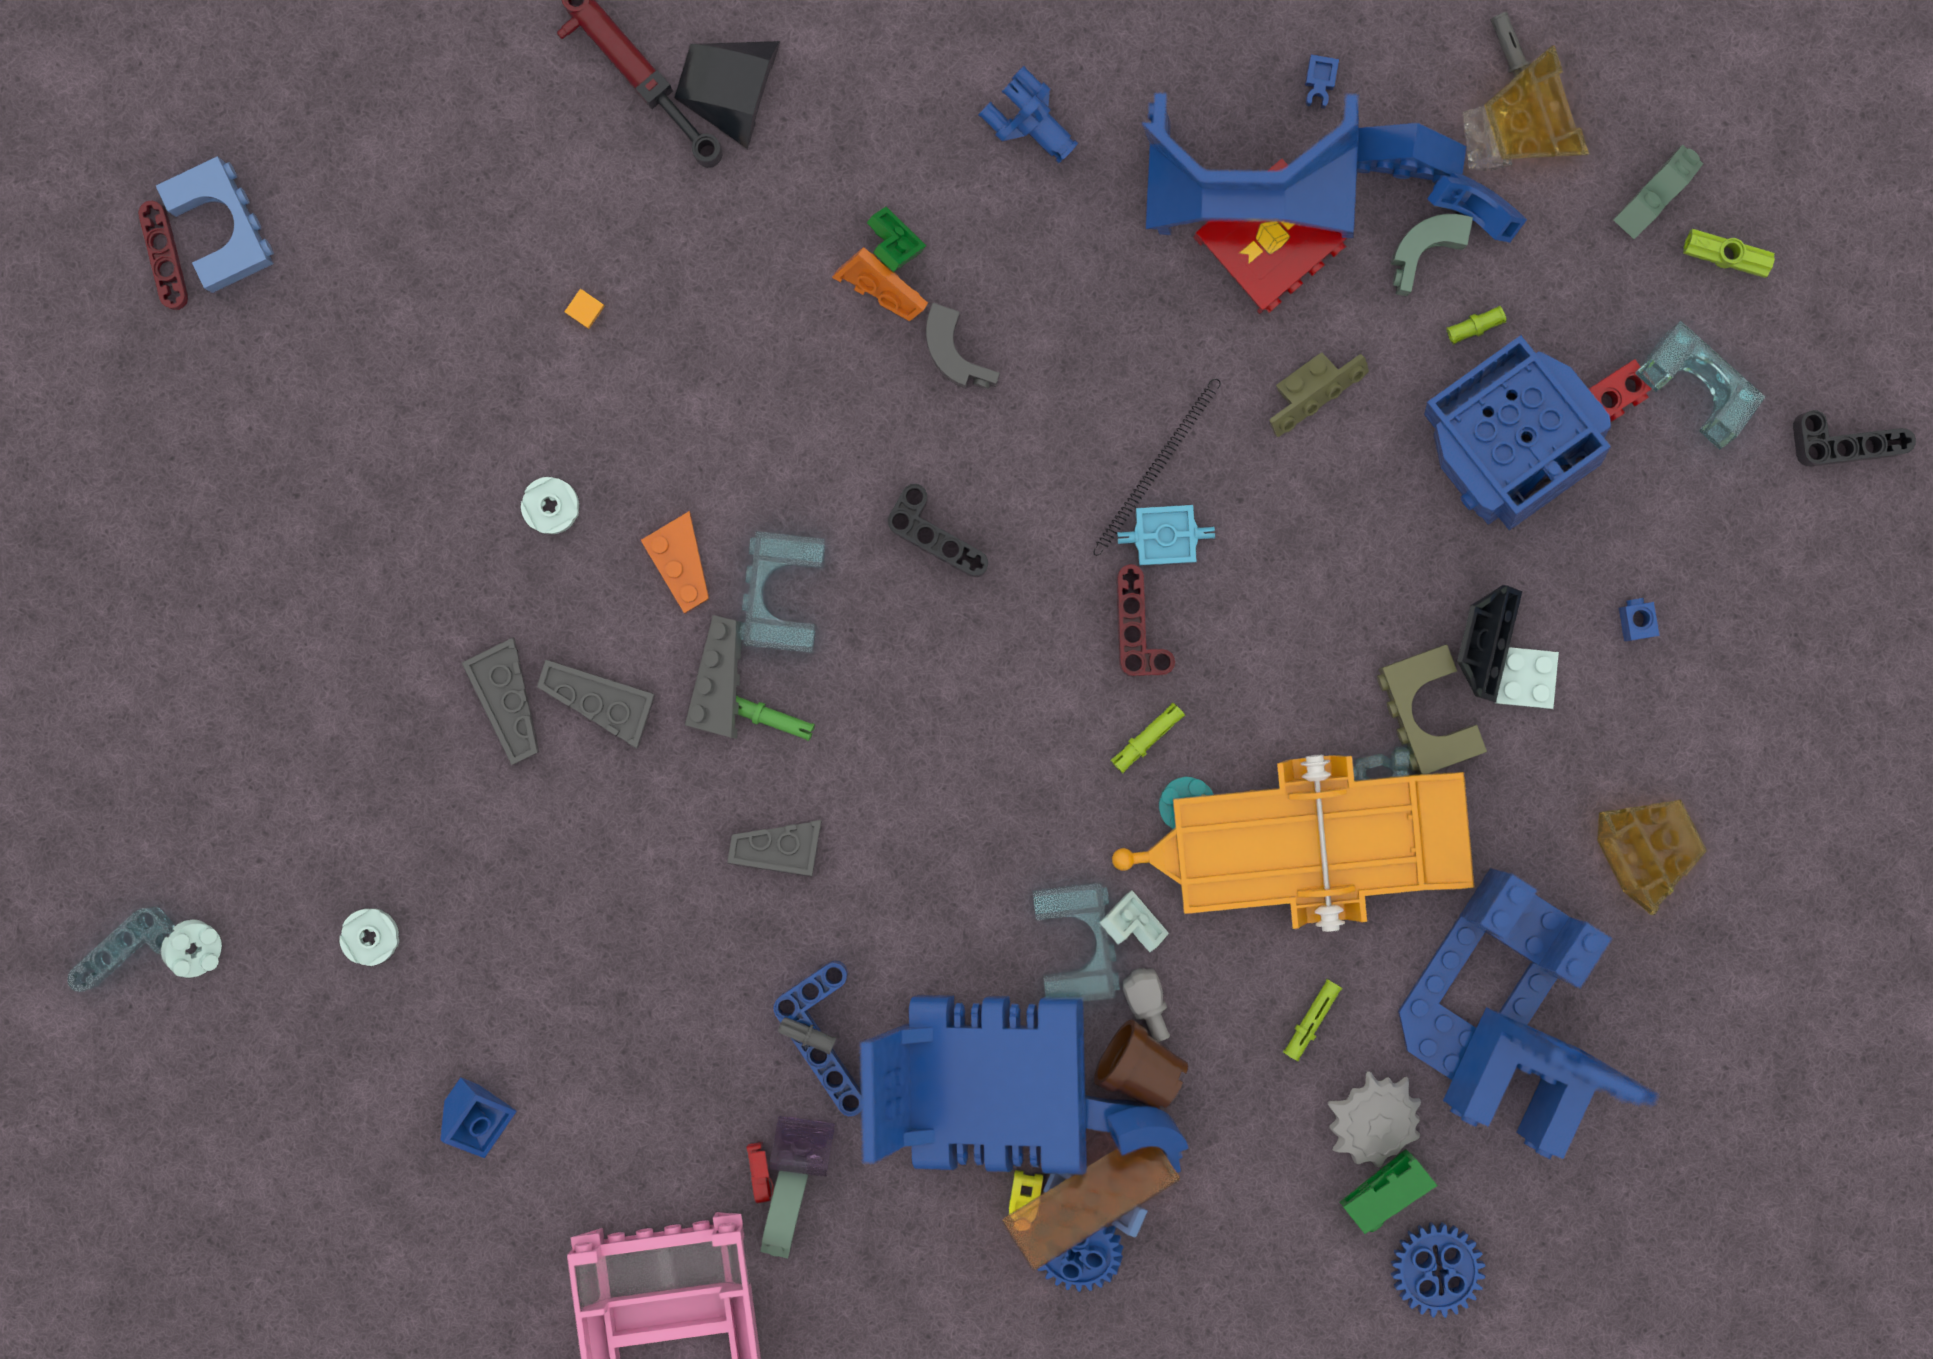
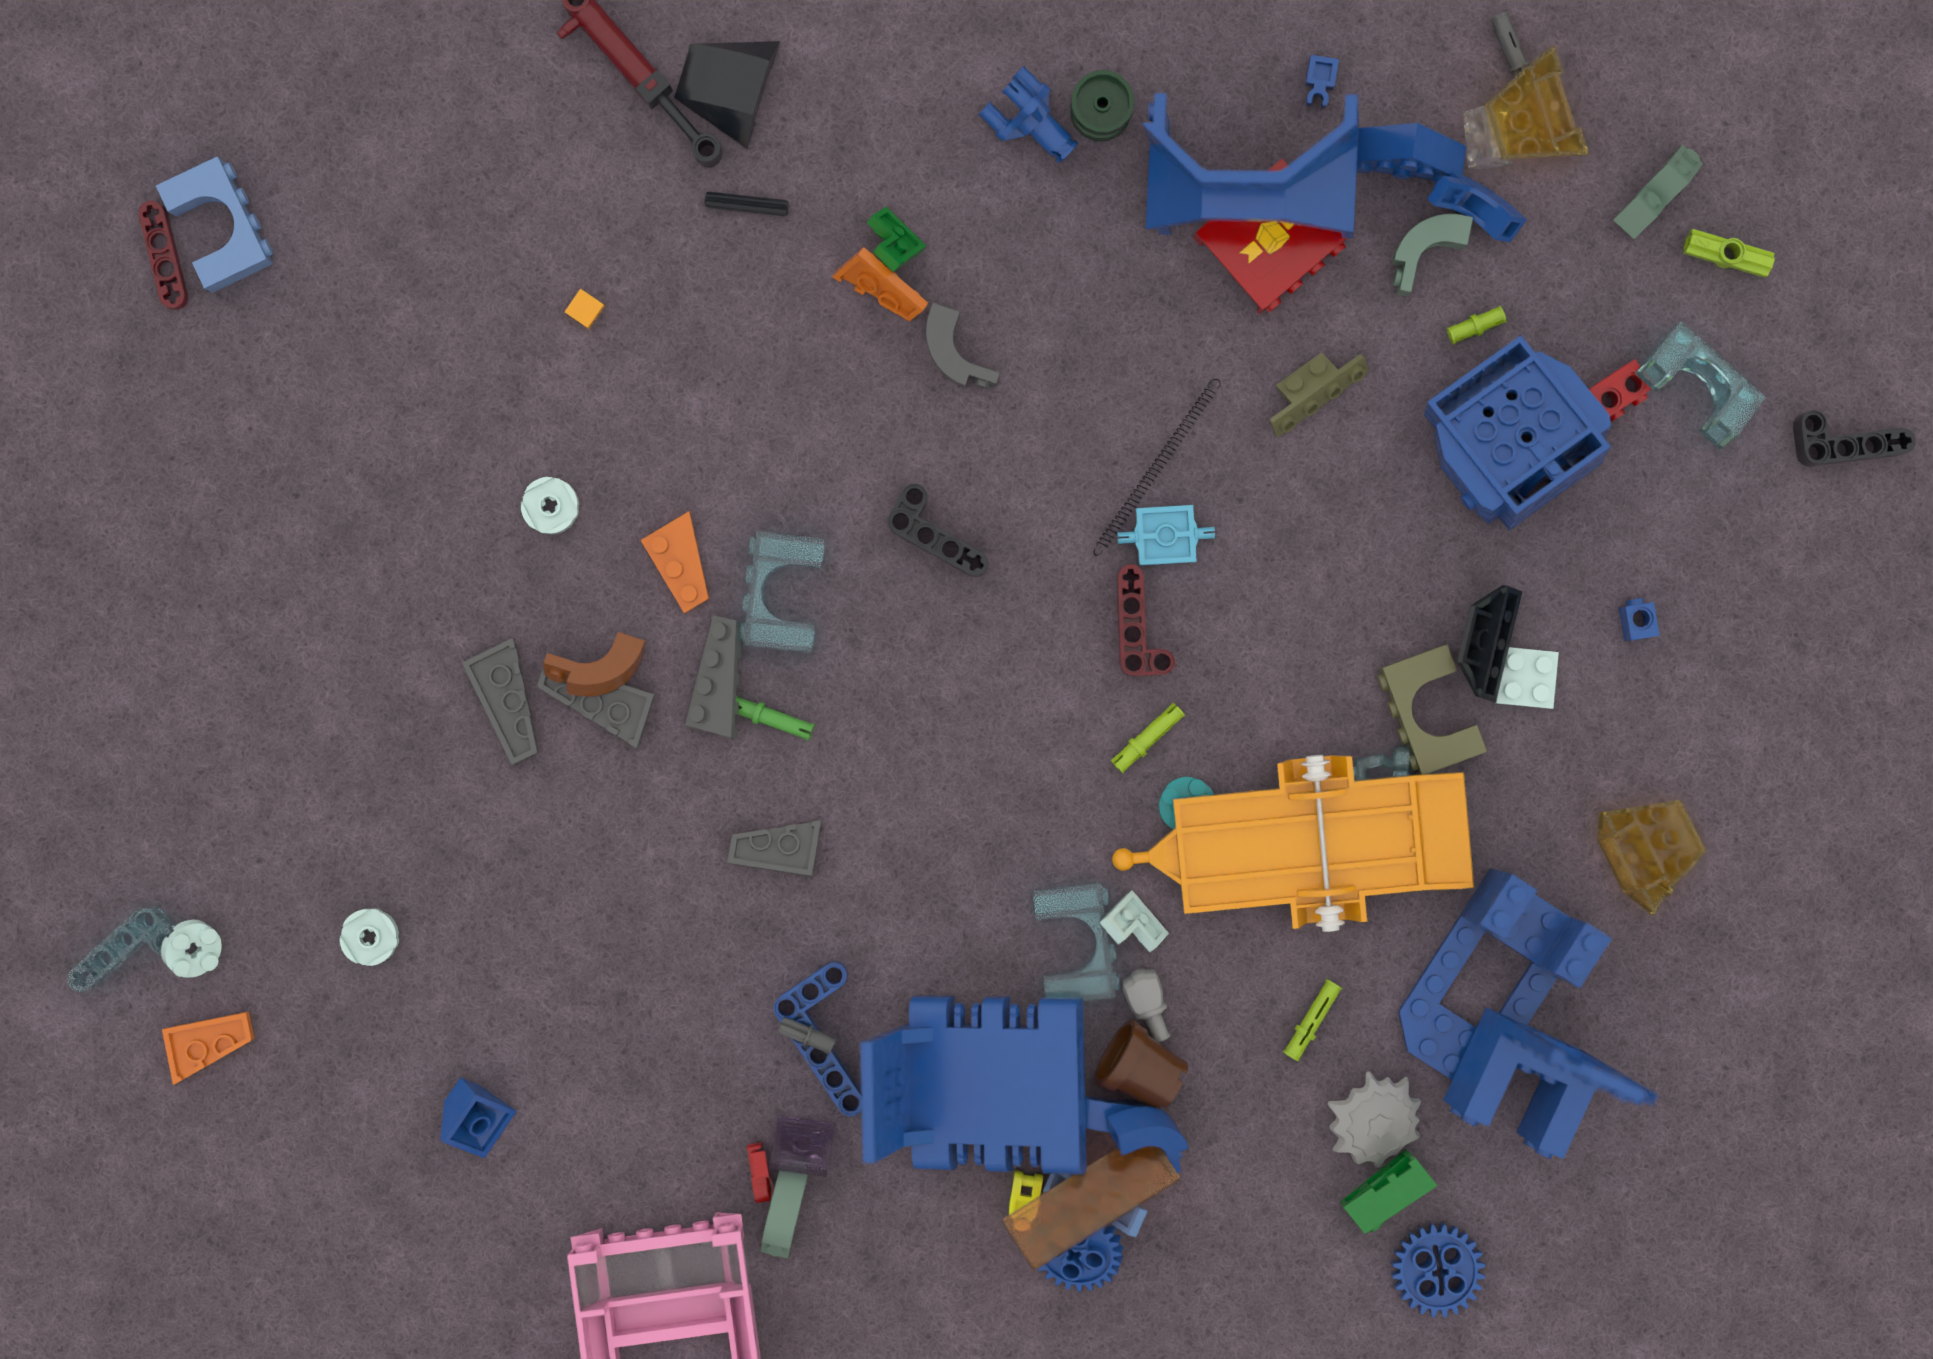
(204, 1042): none -> orange wing
(599, 676): none -> dark orange arch
(746, 204): none -> black axle
(1098, 122): none -> dark green wheel

